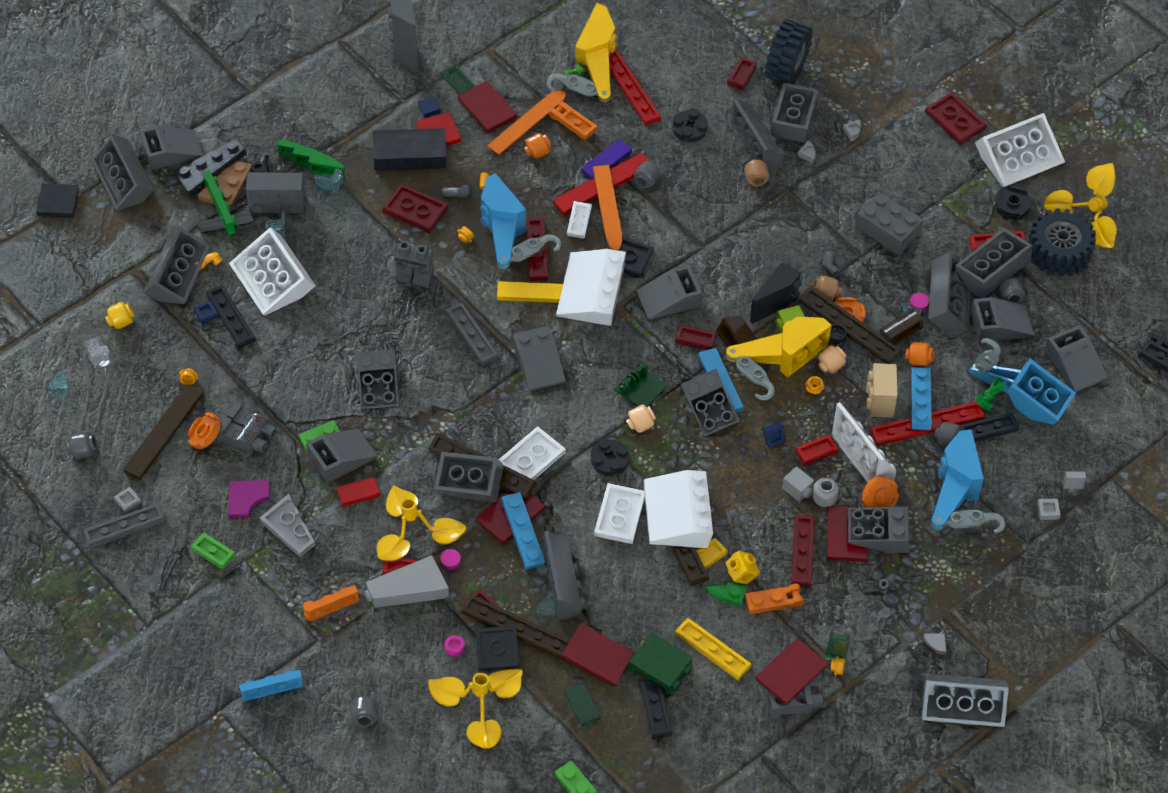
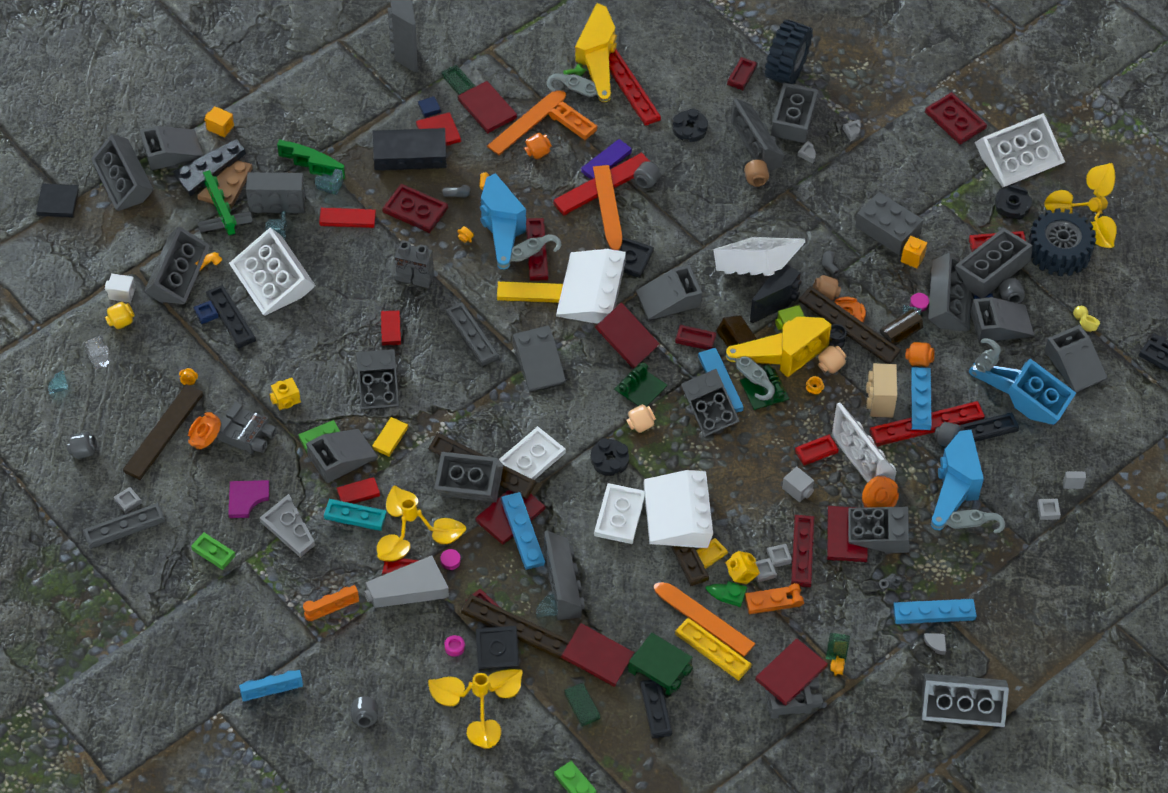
(120, 288): none -> white brick
(219, 121): none -> light orange brick
(261, 167): black animal -> none
(285, 394): none -> yellow brick
(347, 217): none -> red tile
(355, 514): none -> teal plate
(390, 327): none -> red tile
(390, 436): none -> yellow tile
(579, 220): white plate -> none
(627, 335): none -> dark red tile
(704, 618): none -> orange piece
(751, 389): none -> dark green hinge
(756, 255): none -> white slope
(766, 570): none -> light grey tile
(774, 434): dark blue tile -> none
(779, 555): none -> light grey tile
(825, 492): light grey head -> none
(914, 252): none -> light orange brick
(934, 611): none -> dark azure plate
(984, 400): green piece -> none
(1087, 321): none -> light yellow plate

